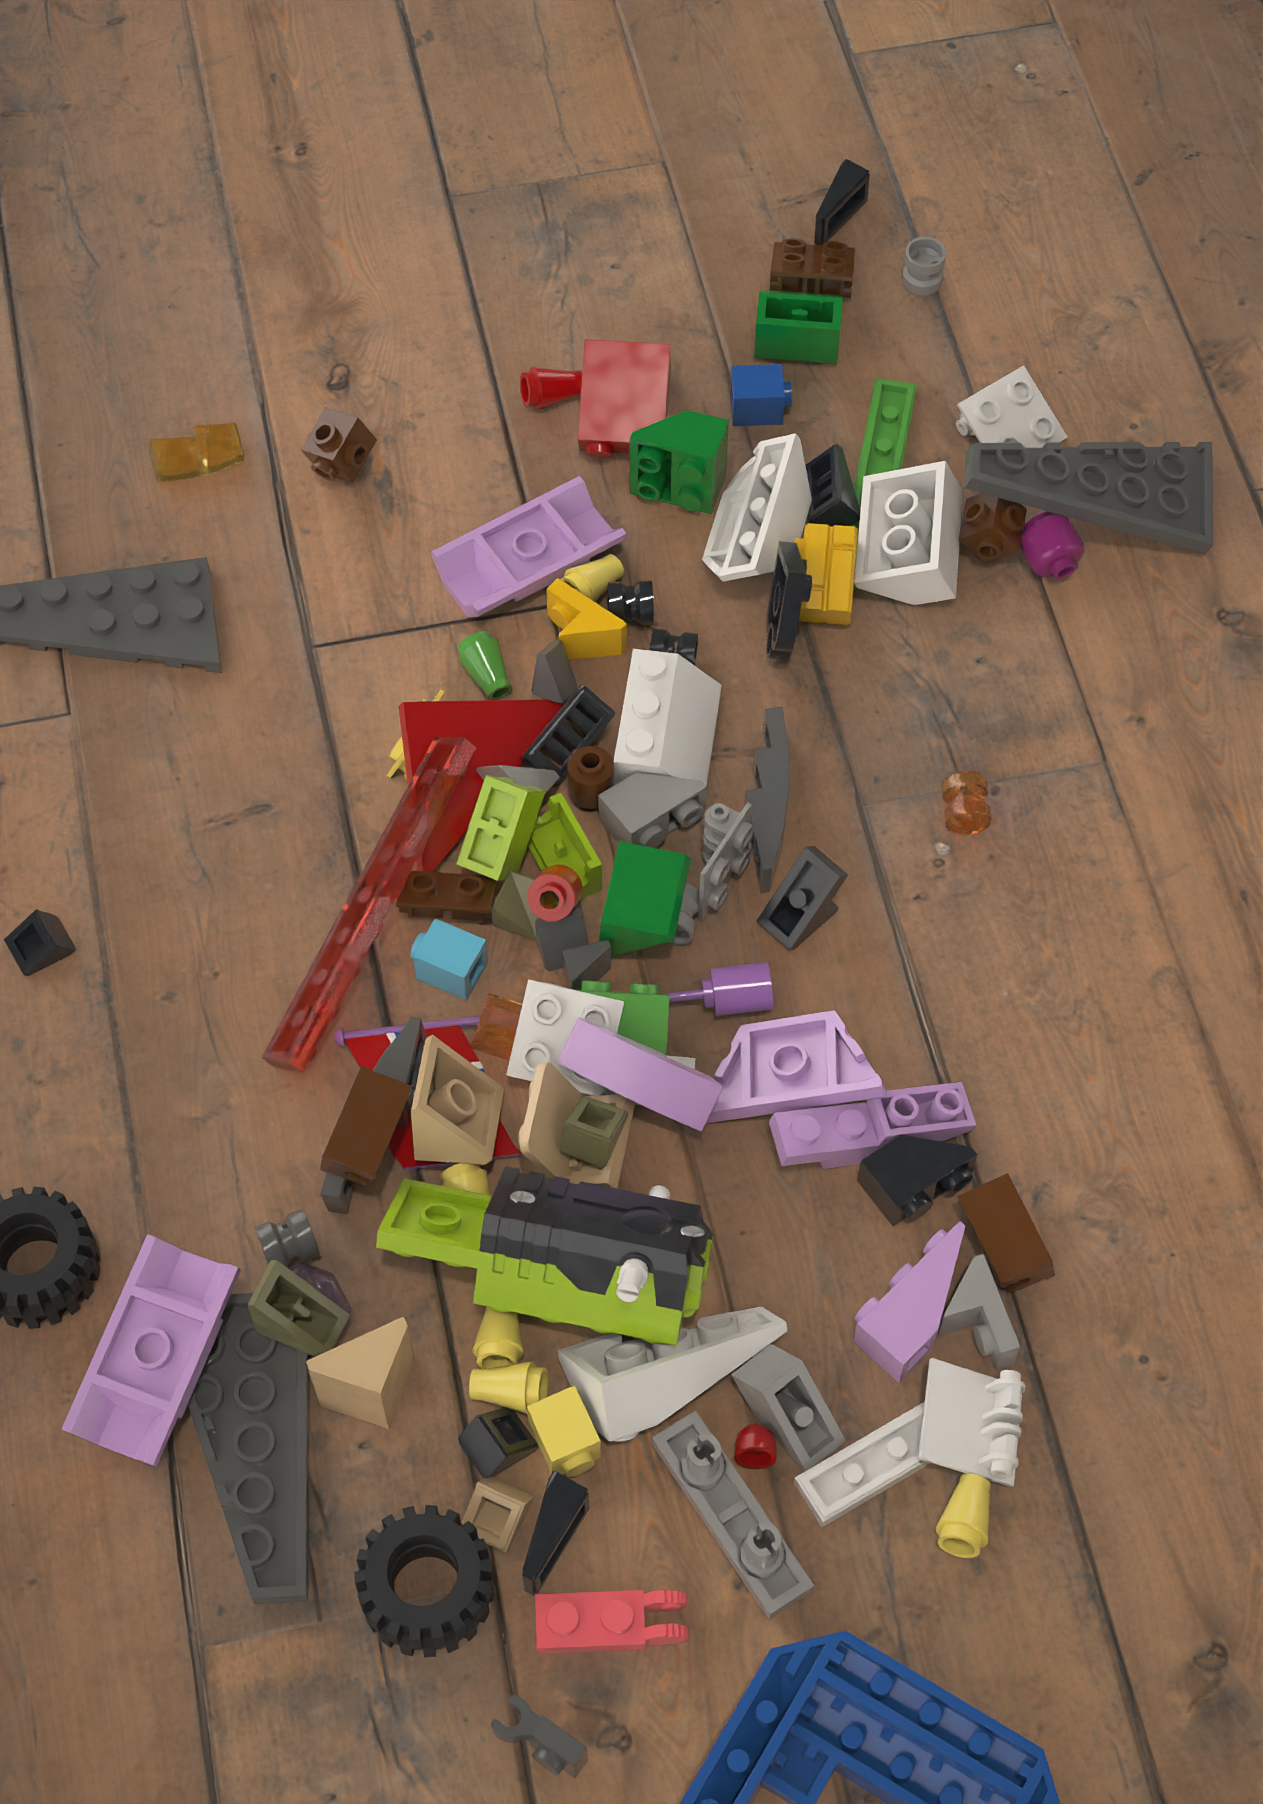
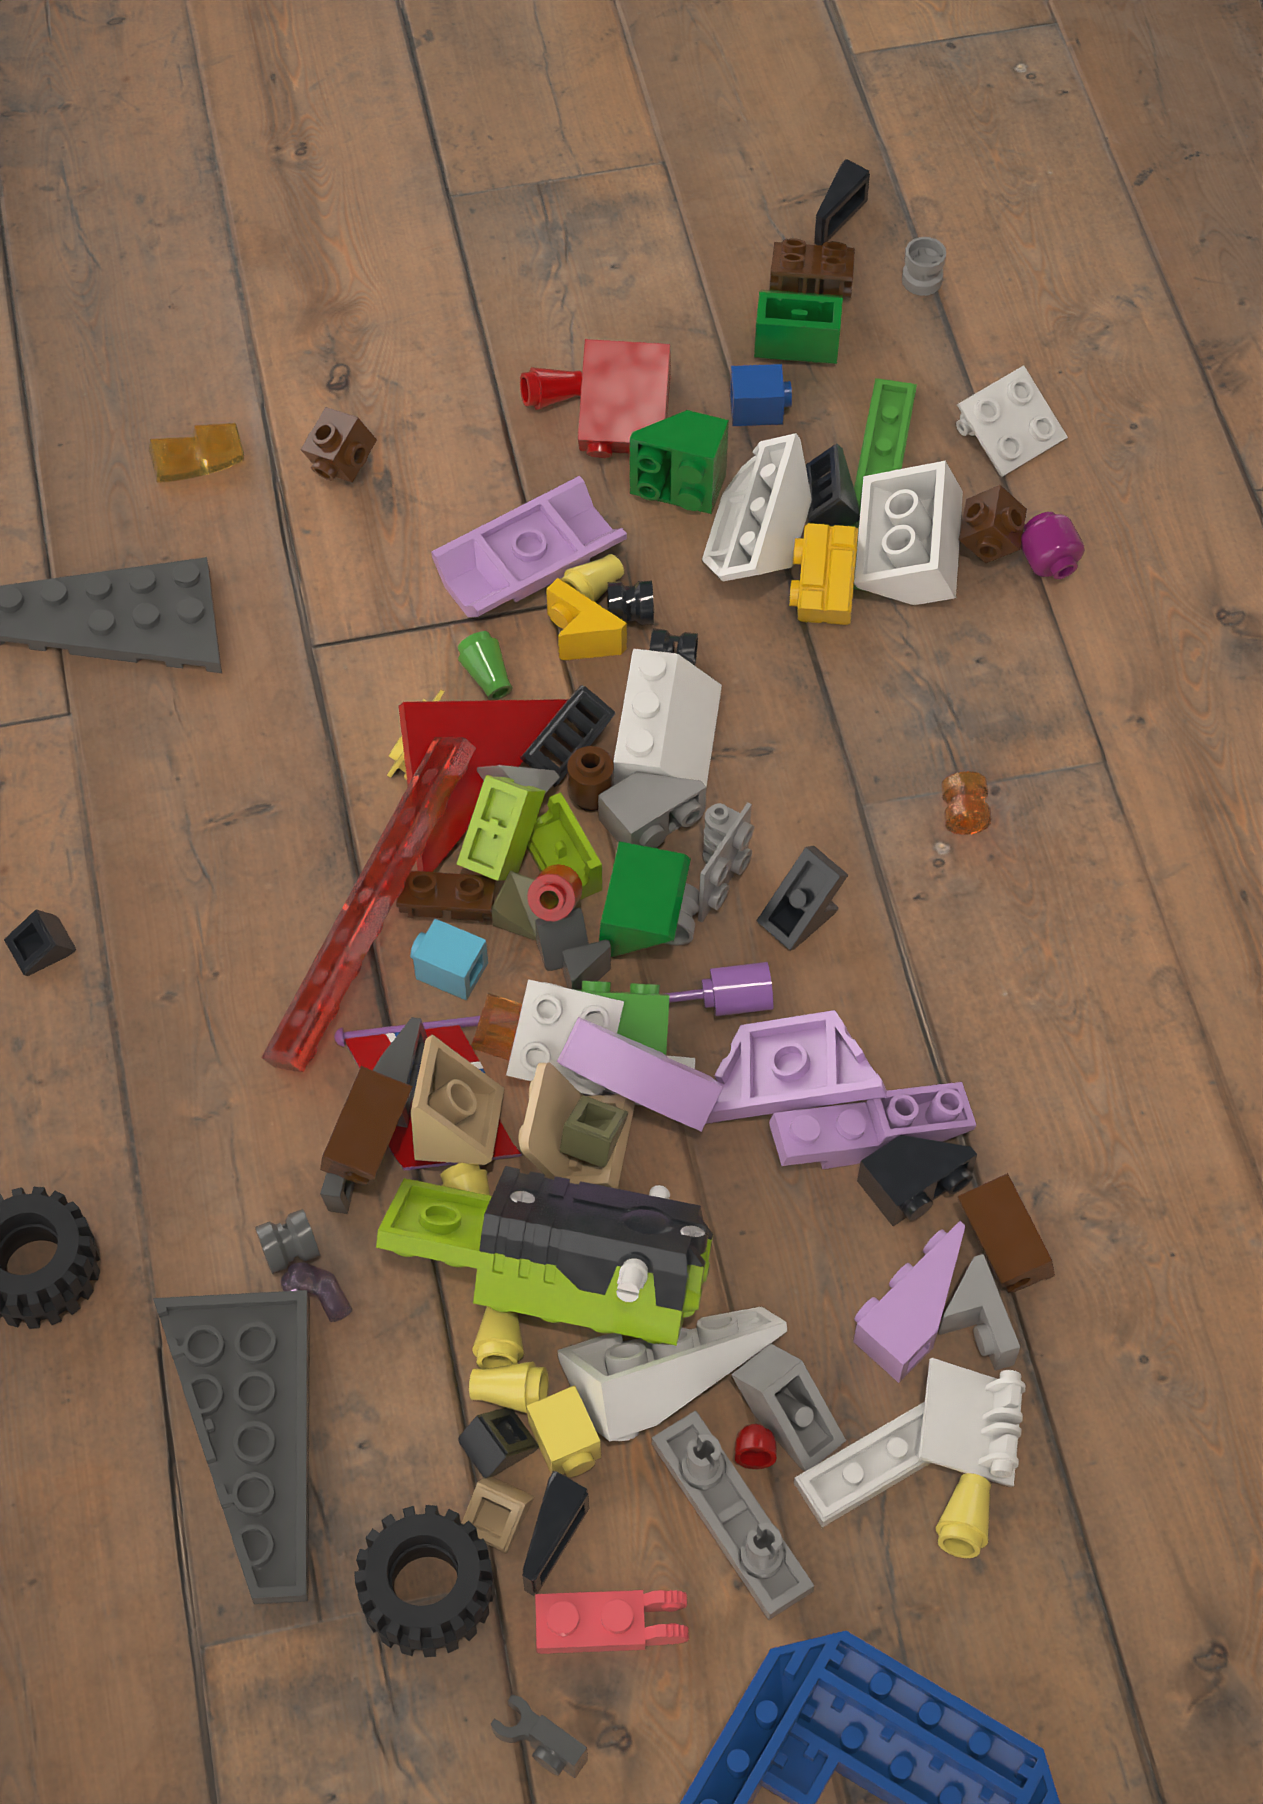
(152, 1351): lavender piece -> none
(295, 1312): olive slope -> none
(365, 1374): tan slope -> none
(553, 674): dark grey slope -> none
(770, 797): dark grey slope -> none
(788, 591): black plate -> none
(1115, 485): dark grey wing -> none

